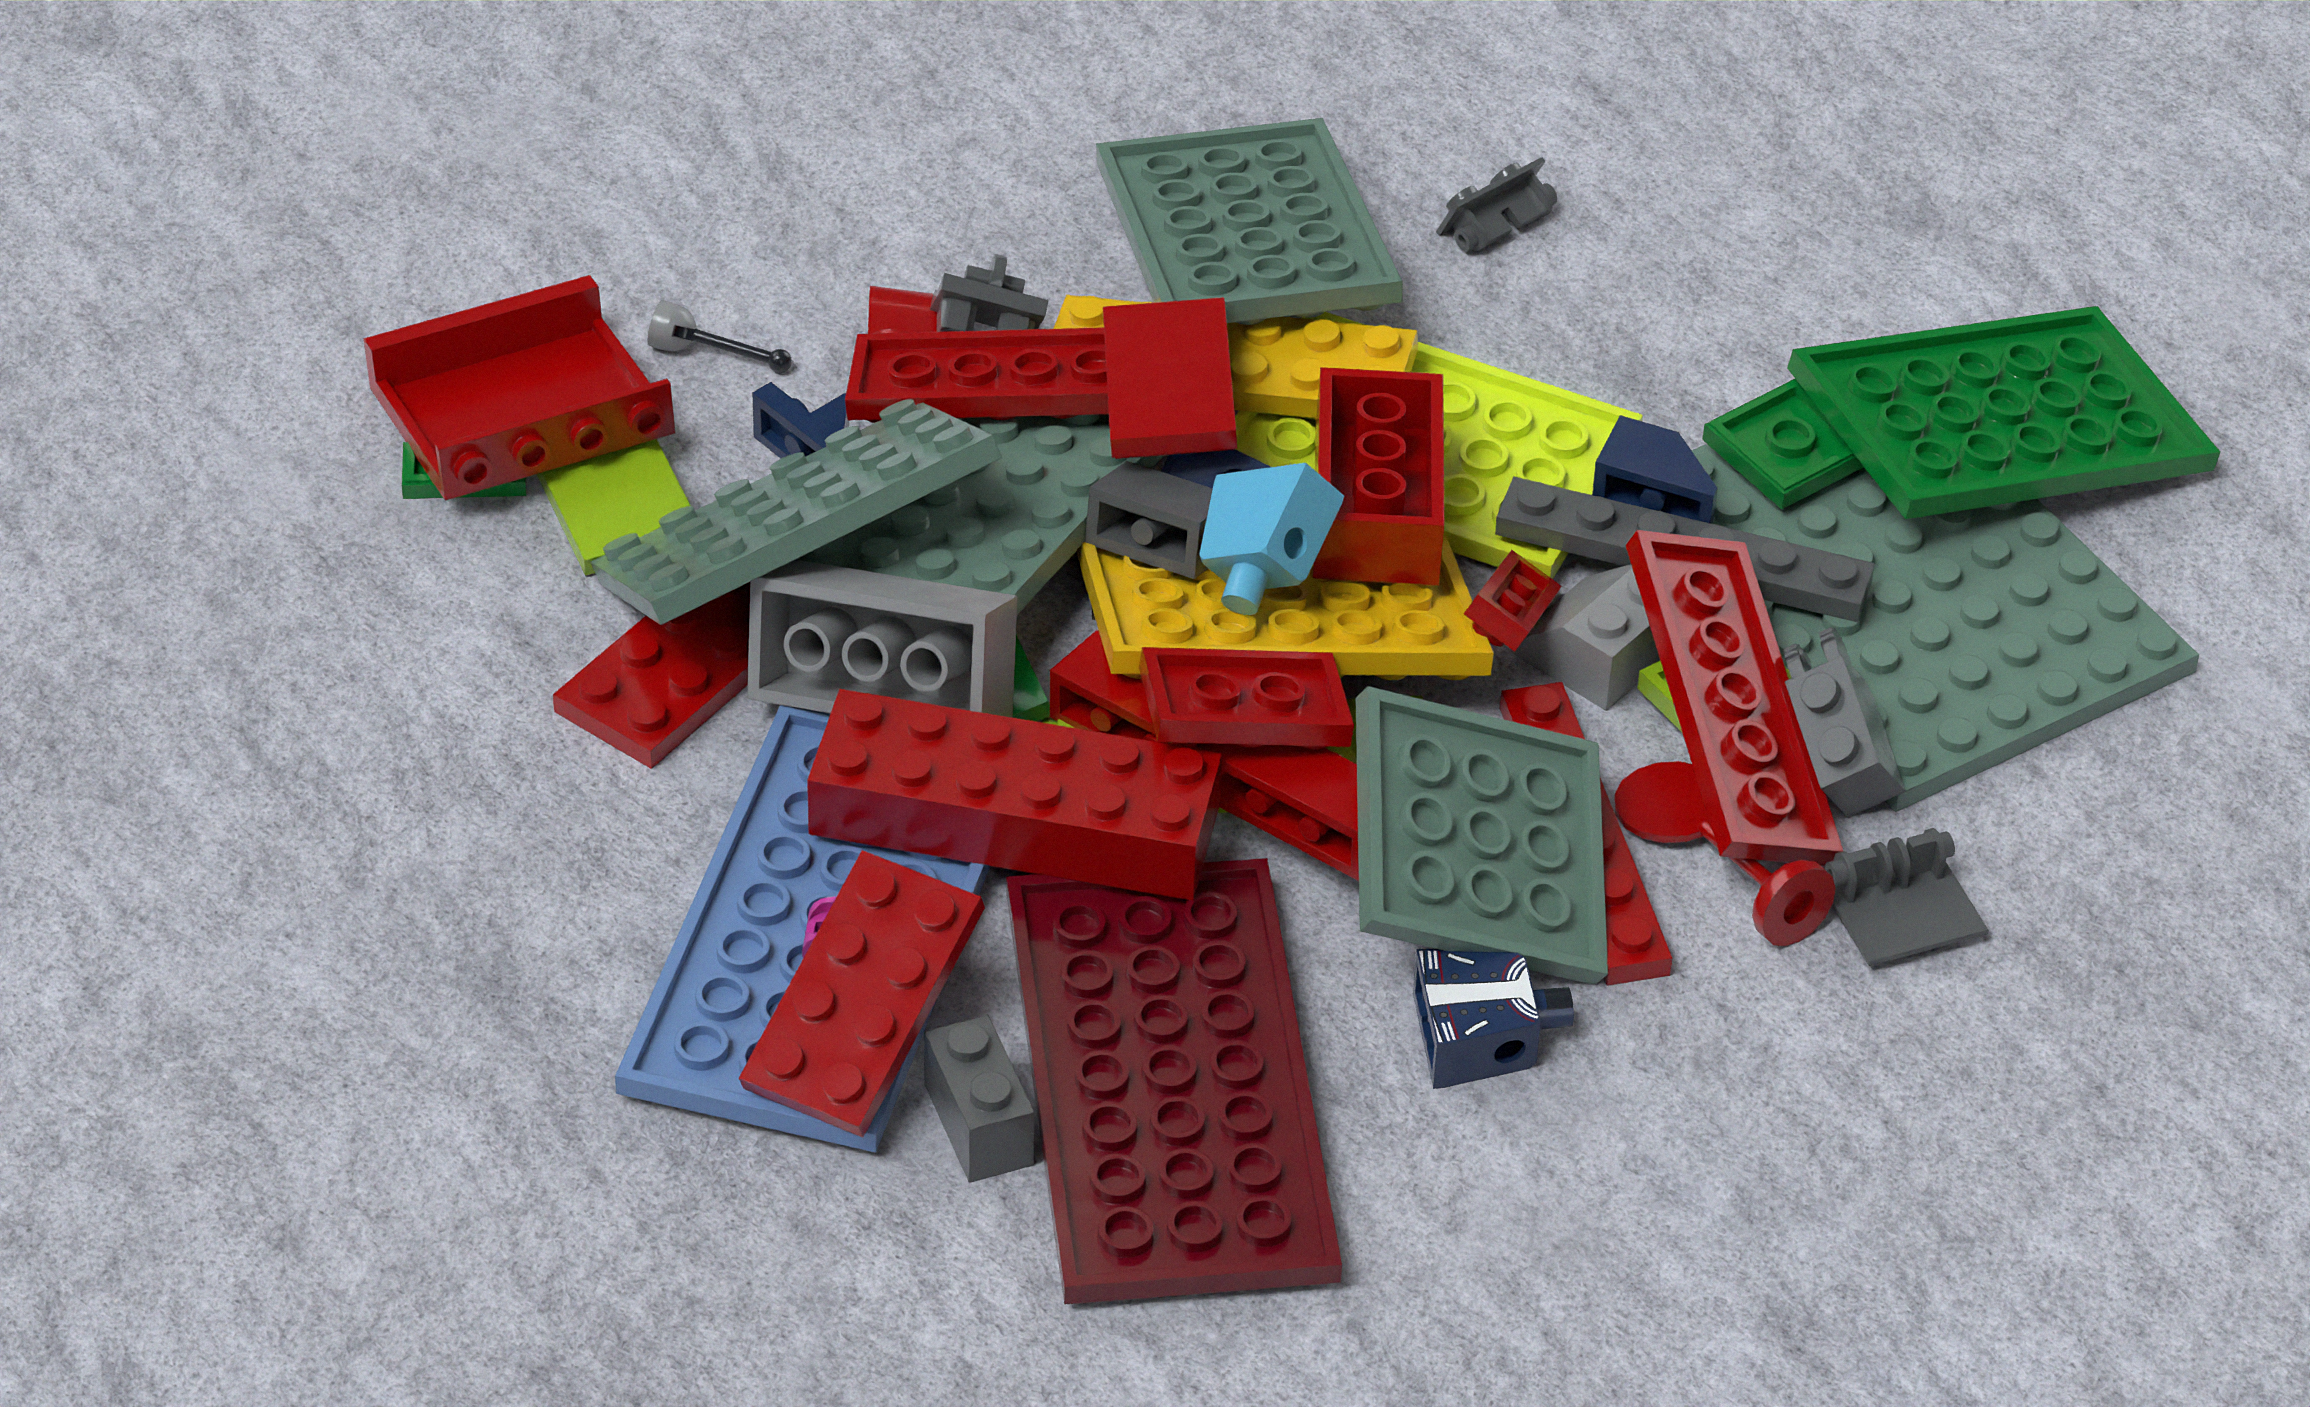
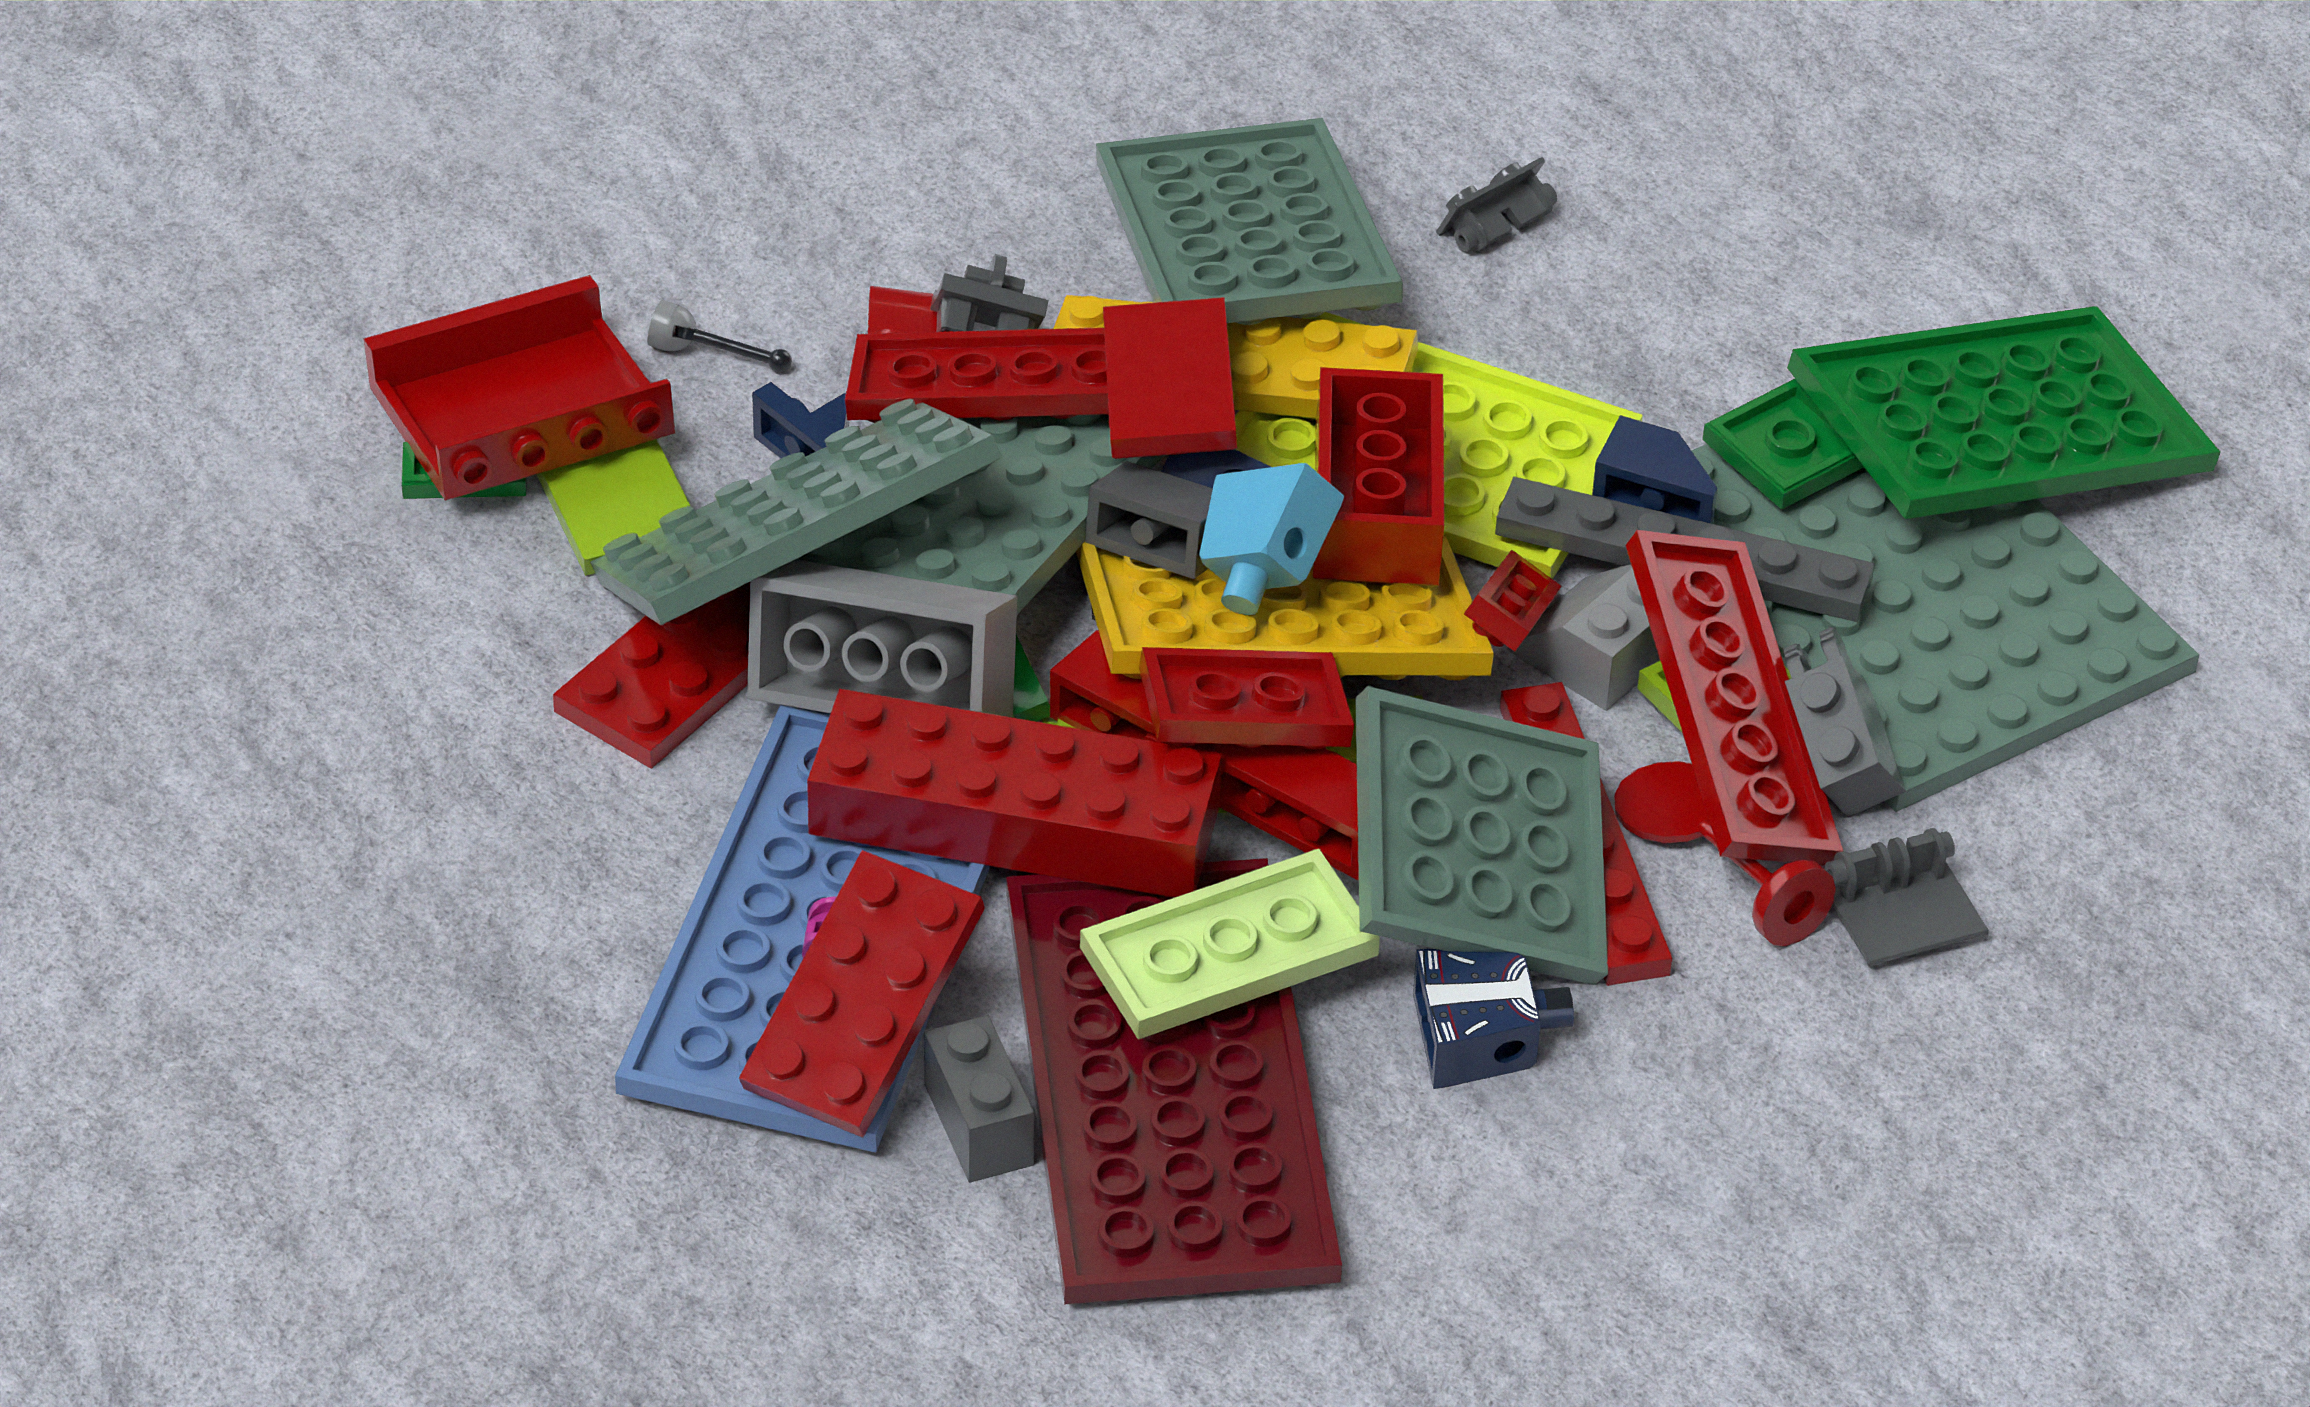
(1228, 943): none -> yellowish green plate

